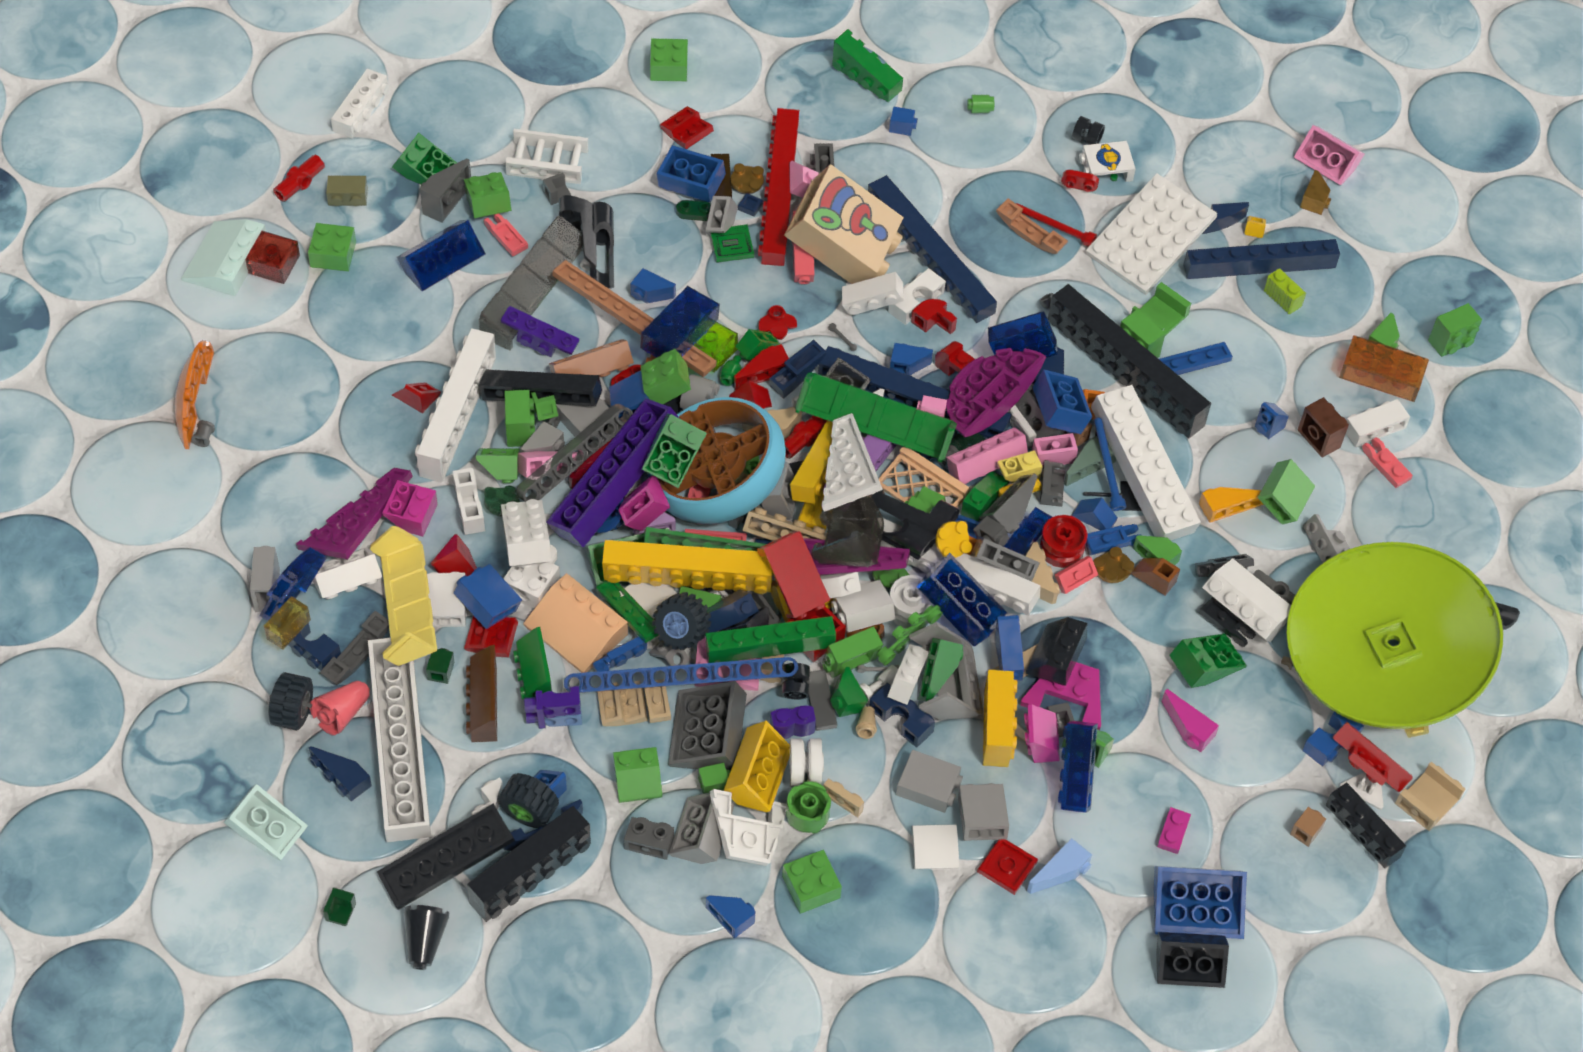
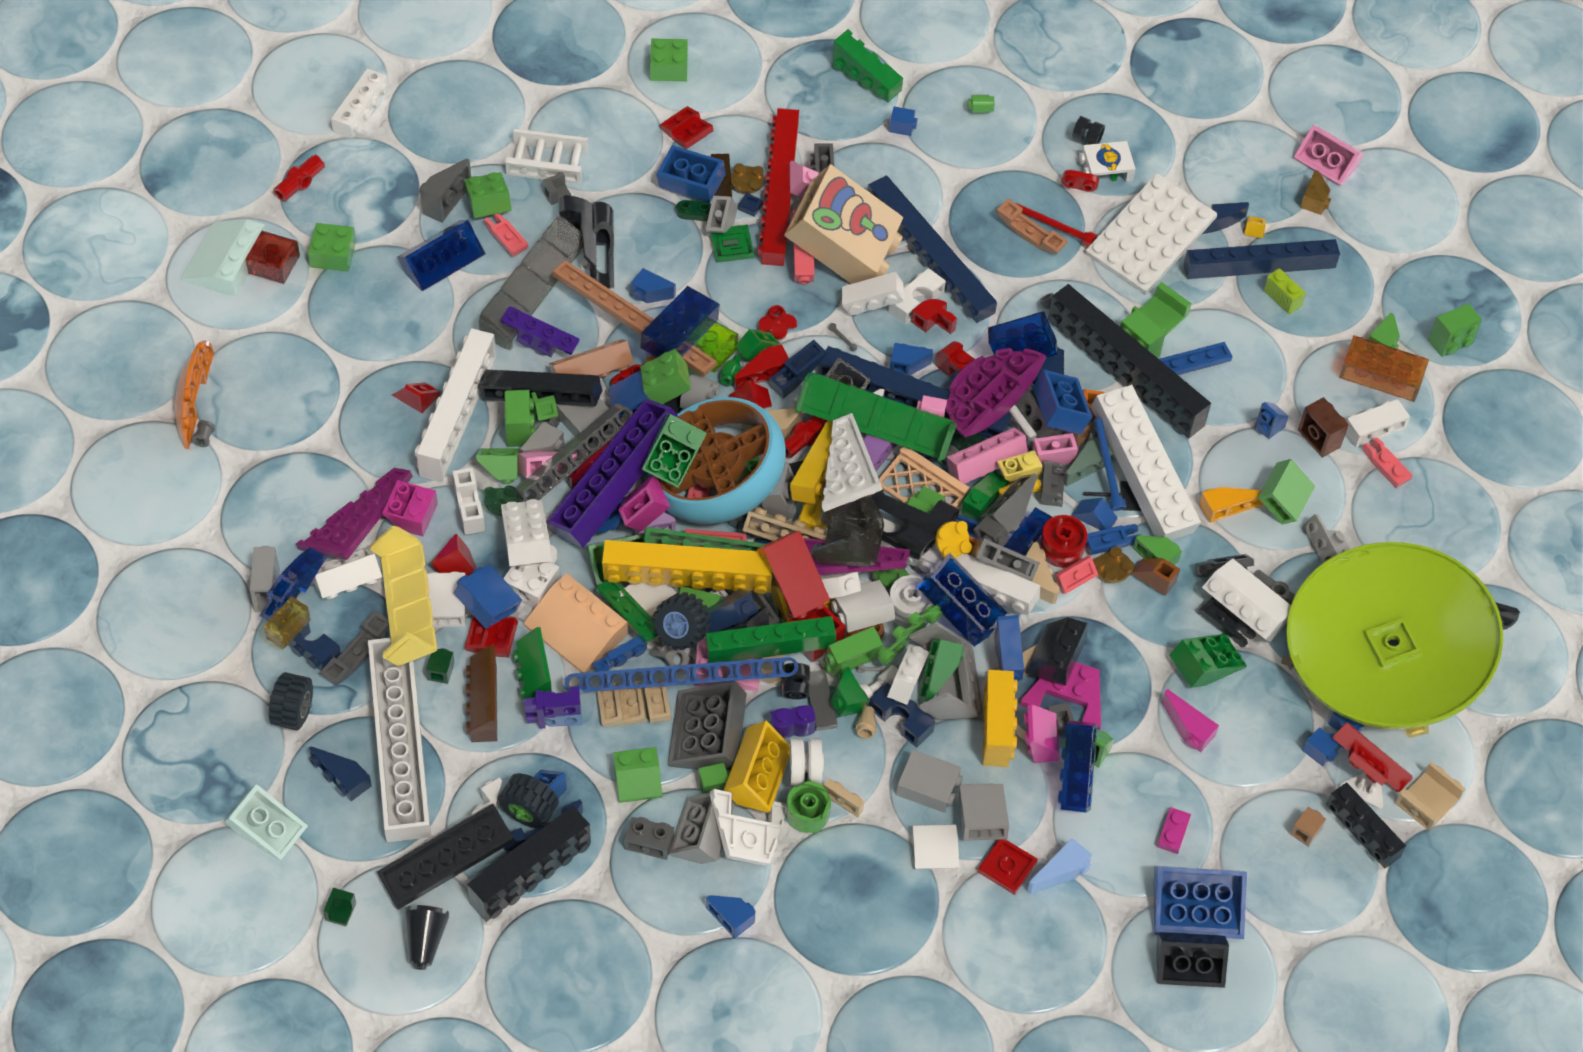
(339, 706): coral cone -> none
(347, 190): olive brick -> none
(422, 160): green slope -> none
(811, 881): bright green brick -> none

